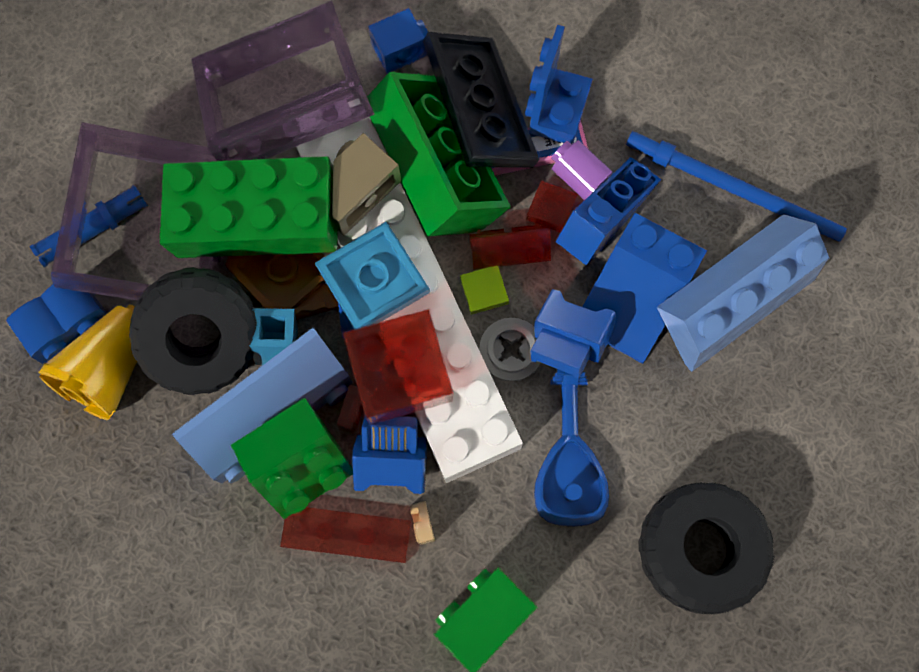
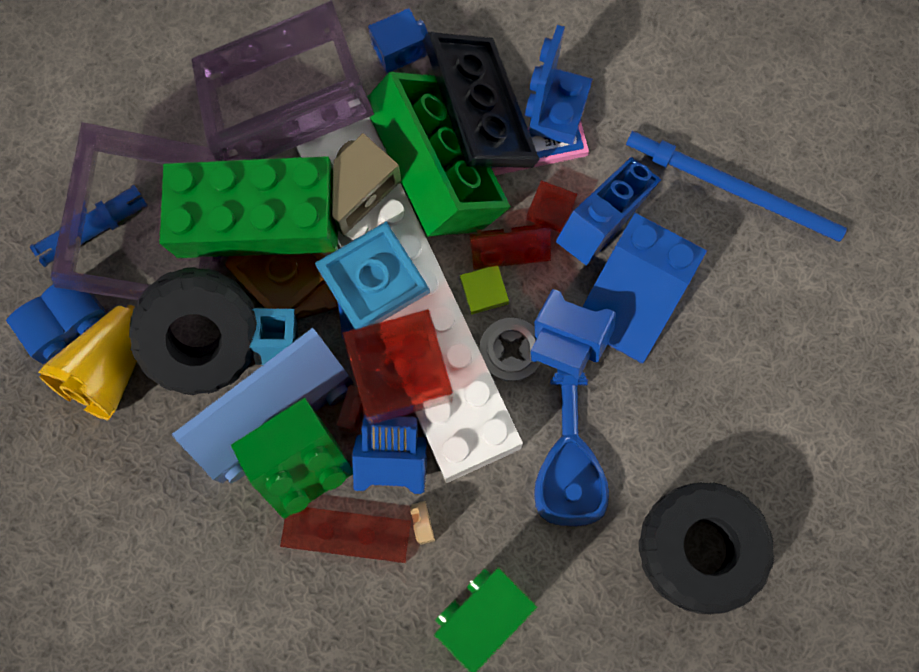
(580, 168): medium lavender brick -> none
(743, 288): medium blue slope -> none

